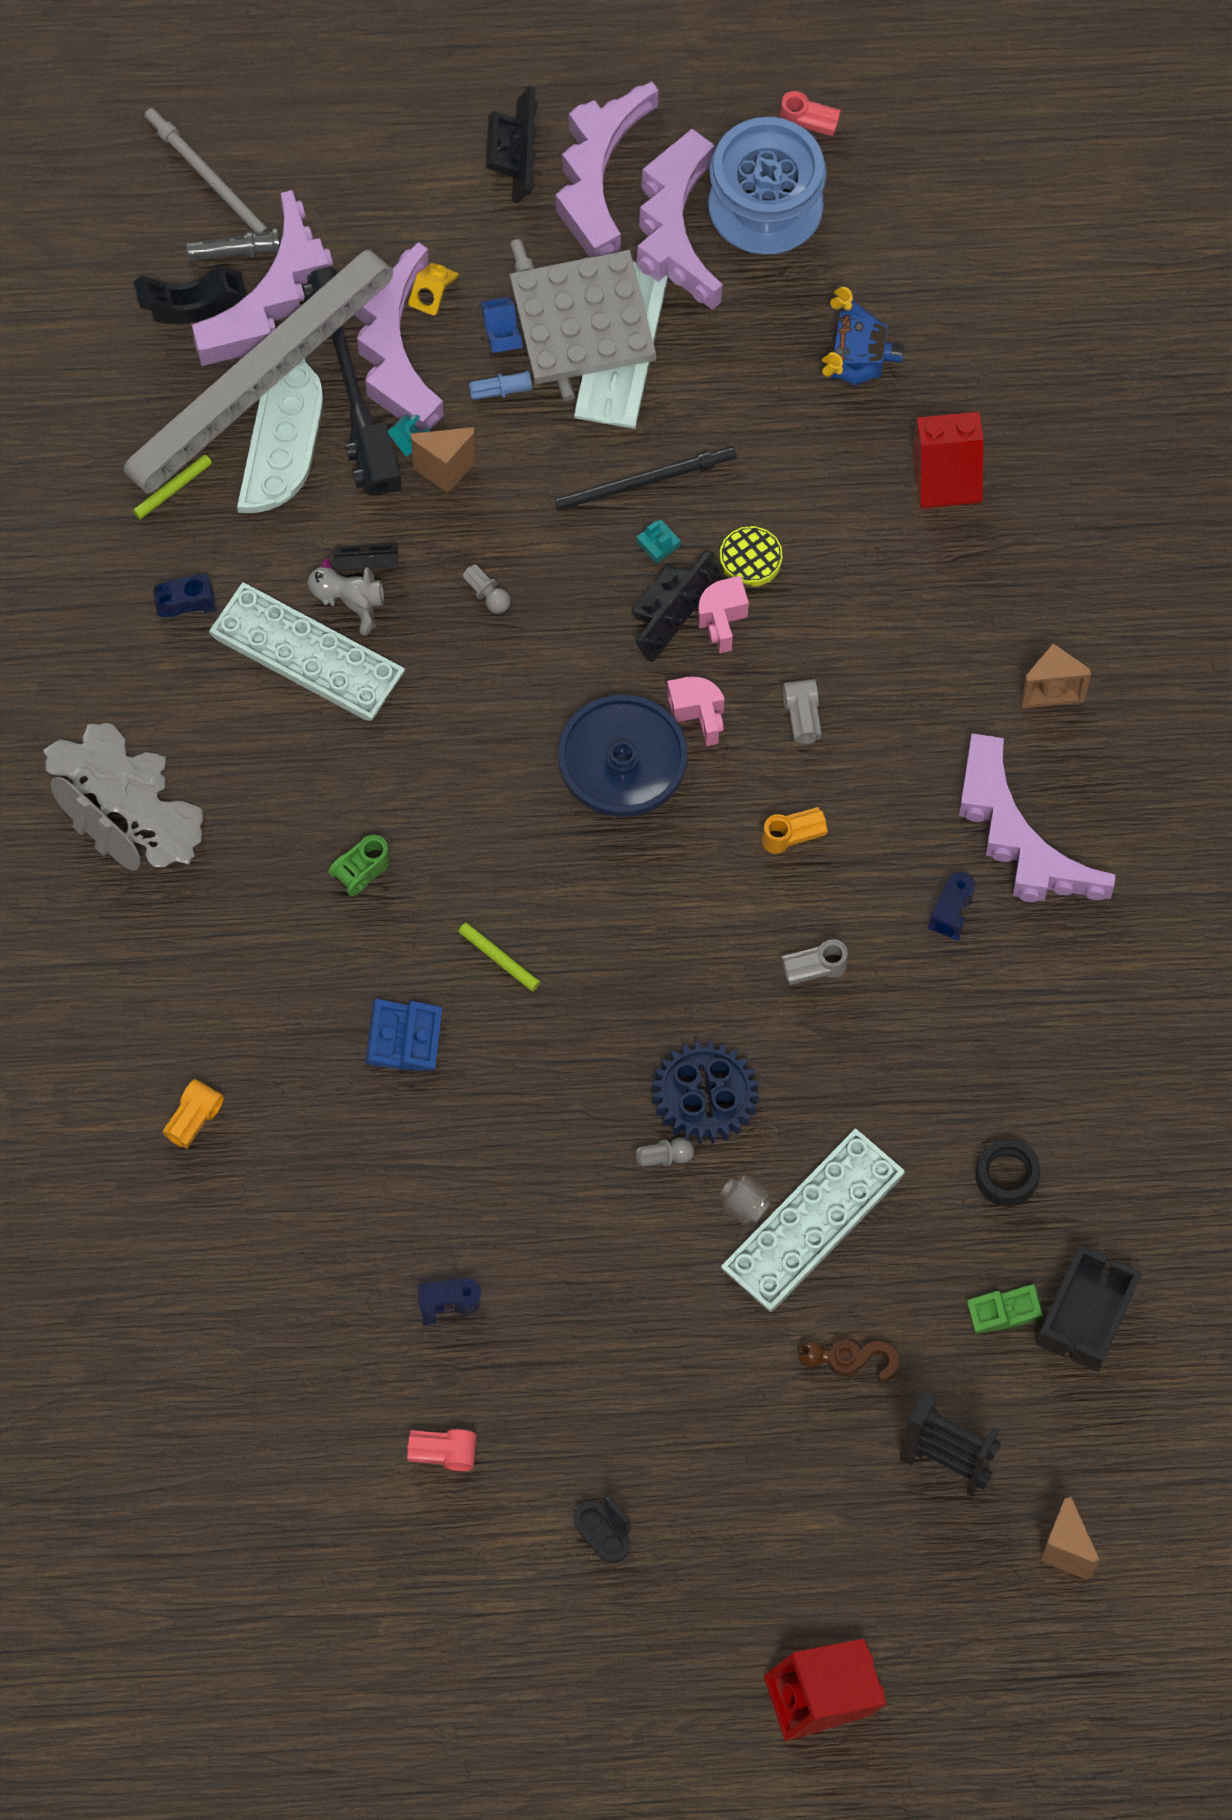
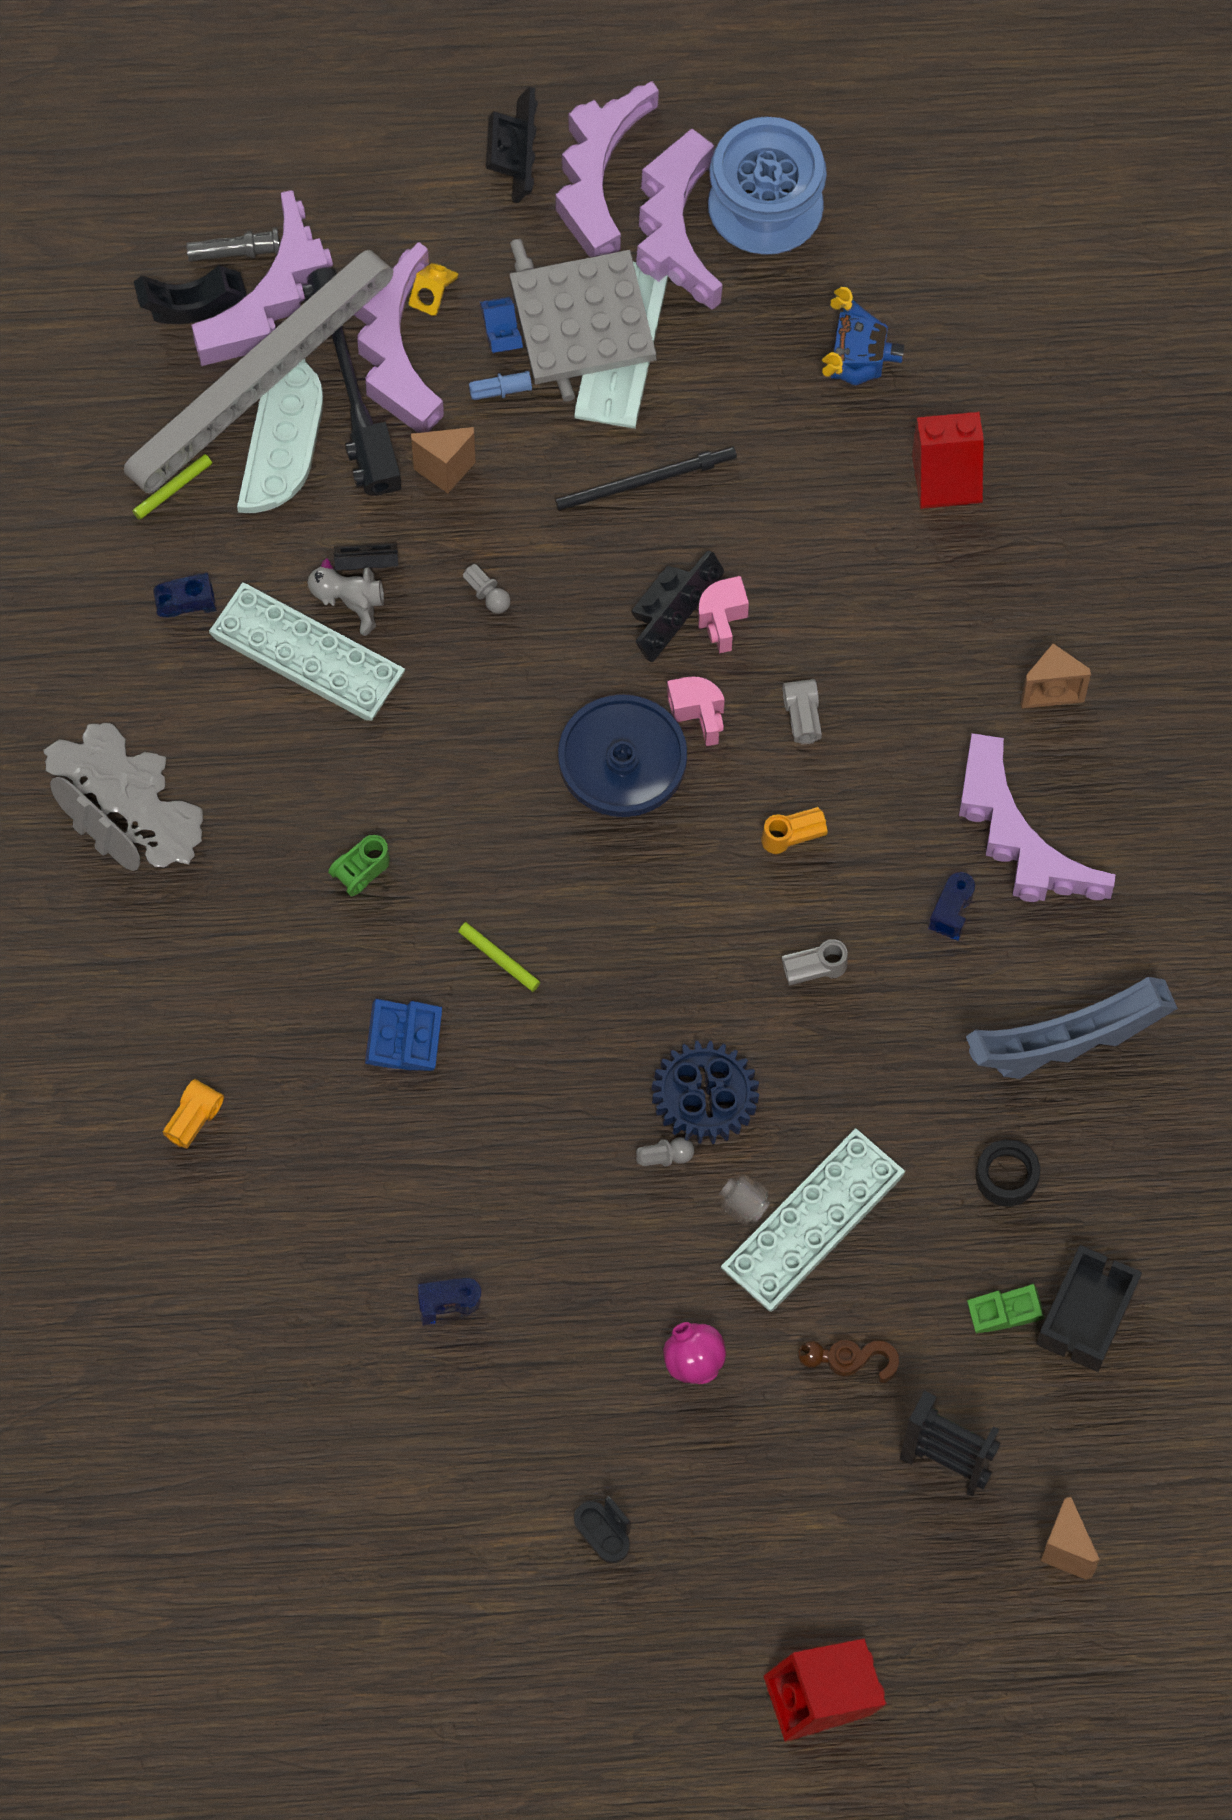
(169, 134): light grey bar -> none
(402, 431): teal tile -> none
(451, 1449): coral piece -> none
(658, 541): teal tile -> none
(694, 1353): none -> dark pink plant
(752, 555): tile -> none
(809, 114): coral piece -> none
(1062, 1039): none -> sand blue arch

